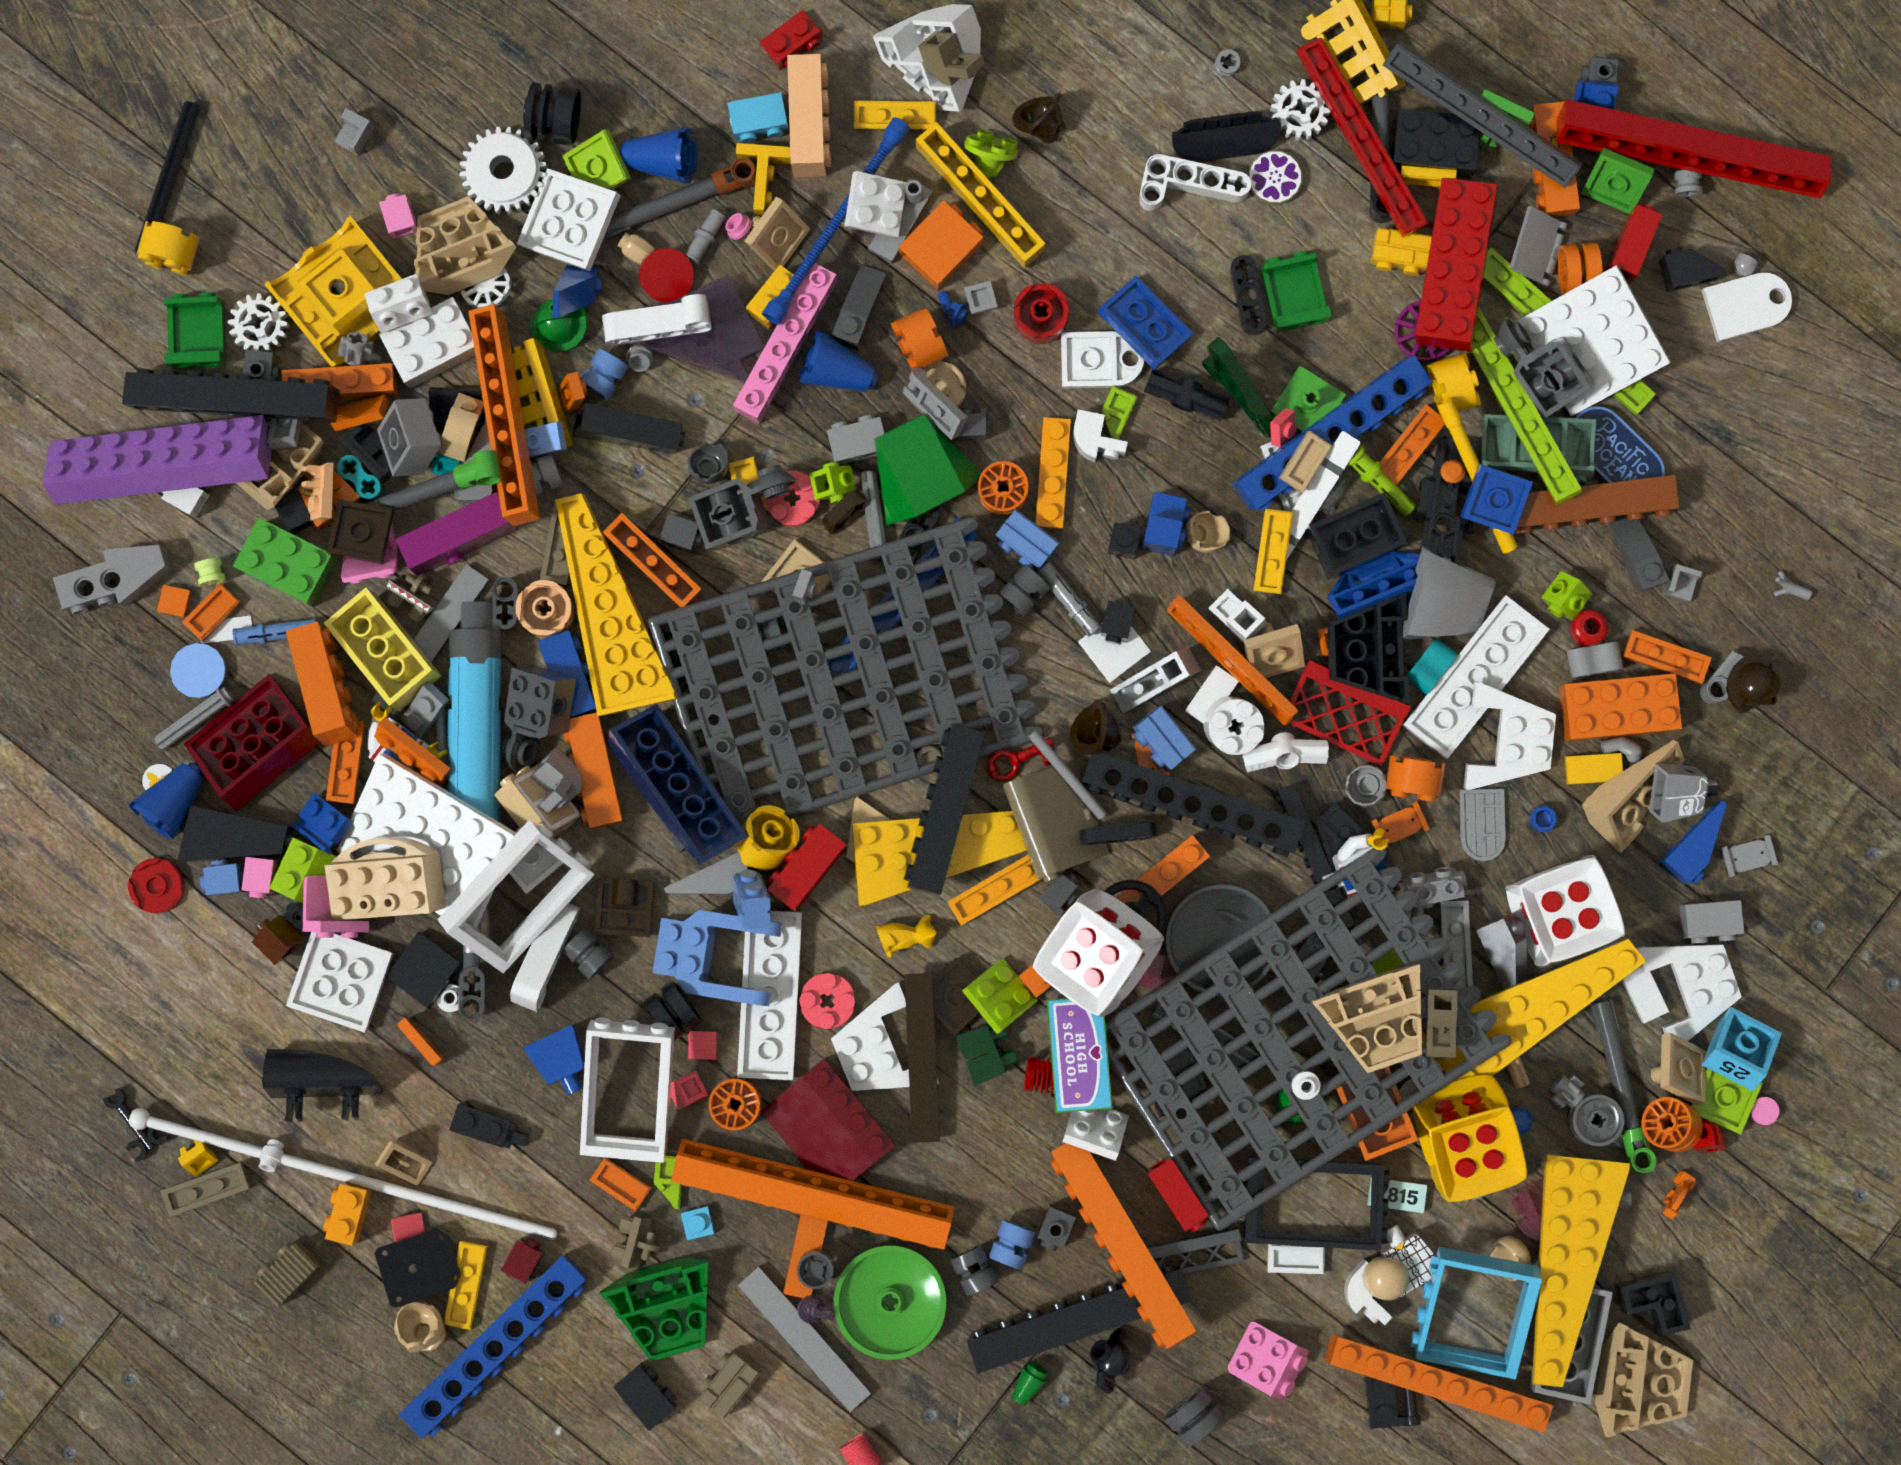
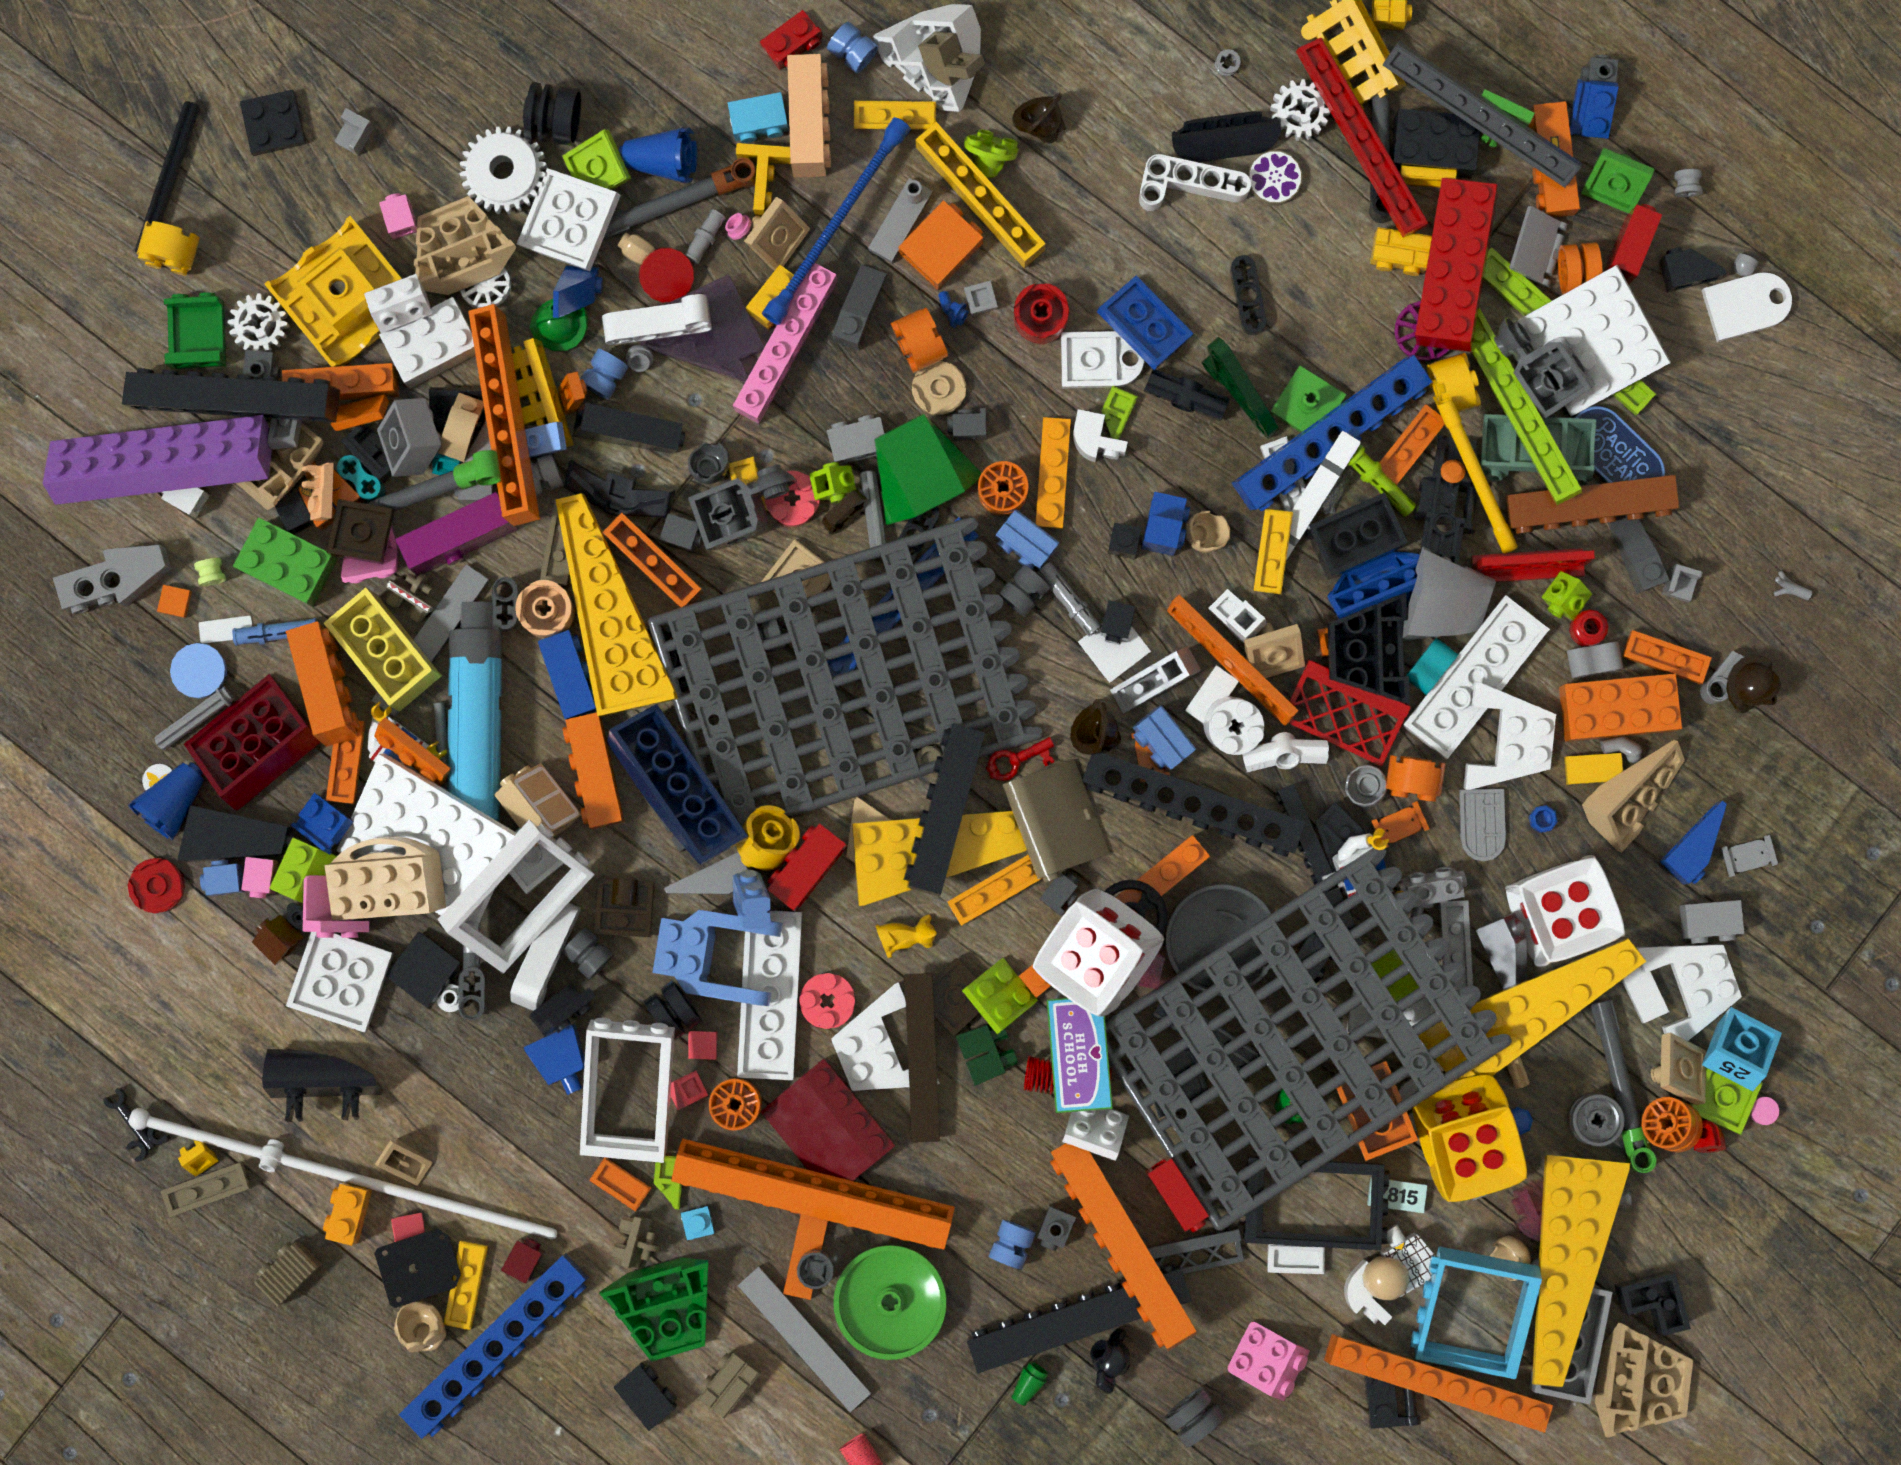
(211, 612): orange tile -> none
(273, 122): none -> black plate
(355, 348): light grey gear -> none
(420, 1041): orange tile -> none
(424, 709): light grey plate -> none
(486, 1127): black hinge -> none
(535, 709): dark grey brick -> none
(558, 777): light grey brick -> none
(561, 1007): none -> black bracket
(618, 493): none -> black plate
(804, 587): light grey plate -> none
(812, 1309): clear purple plate -> none
(836, 366): blue cone -> none
(850, 45): none -> medium blue wheel
(875, 204): white plate -> none
(934, 403): light grey plate -> none
(978, 1279): dark grey wheel -> none
(1067, 774): light grey bar -> none
(1118, 833): black beam -> none
(1283, 427): coral plate -> none
(1295, 292): green panel -> none
(1299, 1079): white plate -> none
(1305, 461): tan tile -> none
(1378, 1017): tan wedge -> none
(1441, 1023): dark tan brick -> none
(1496, 499): blue plate -> none
(1532, 565): none -> red fence
(1567, 1091): light grey gear -> none
(1673, 1199): orange piece -> none
(1679, 791): light grey torso -> none
(1693, 149): red brick -> none

